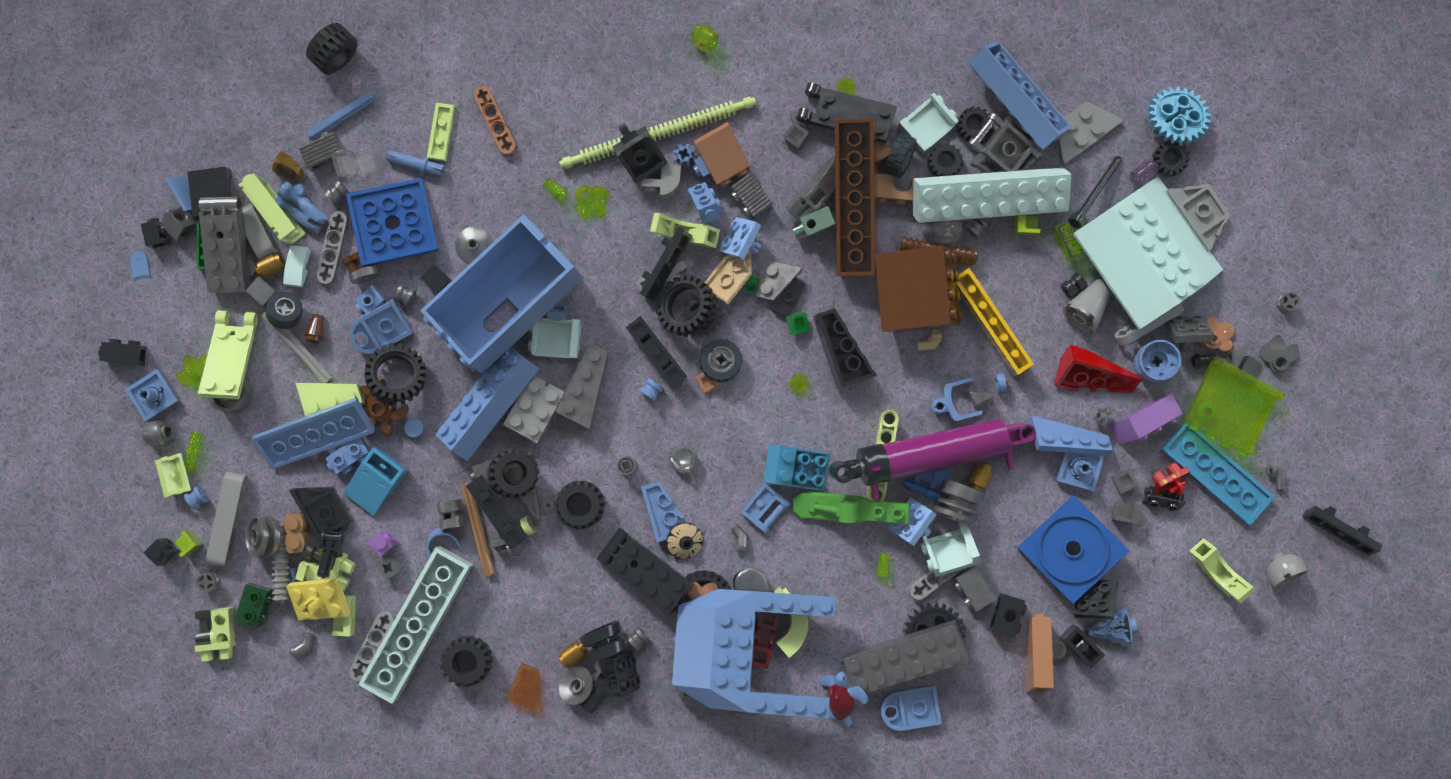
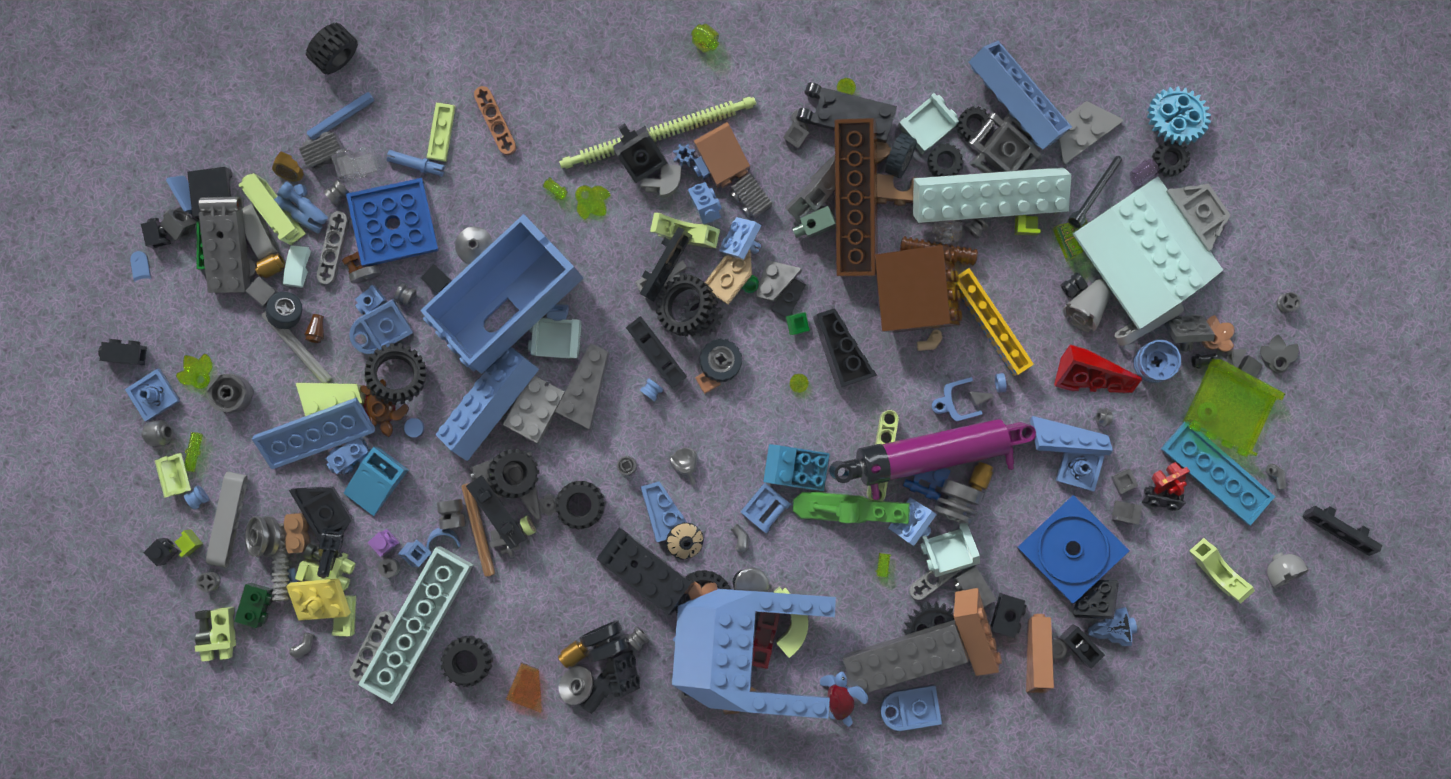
(228, 357): yellowish green hinge -> none
(414, 553): none -> medium blue brick
(976, 632): none -> nougat wedge
(1146, 420): medium lavender wedge -> none

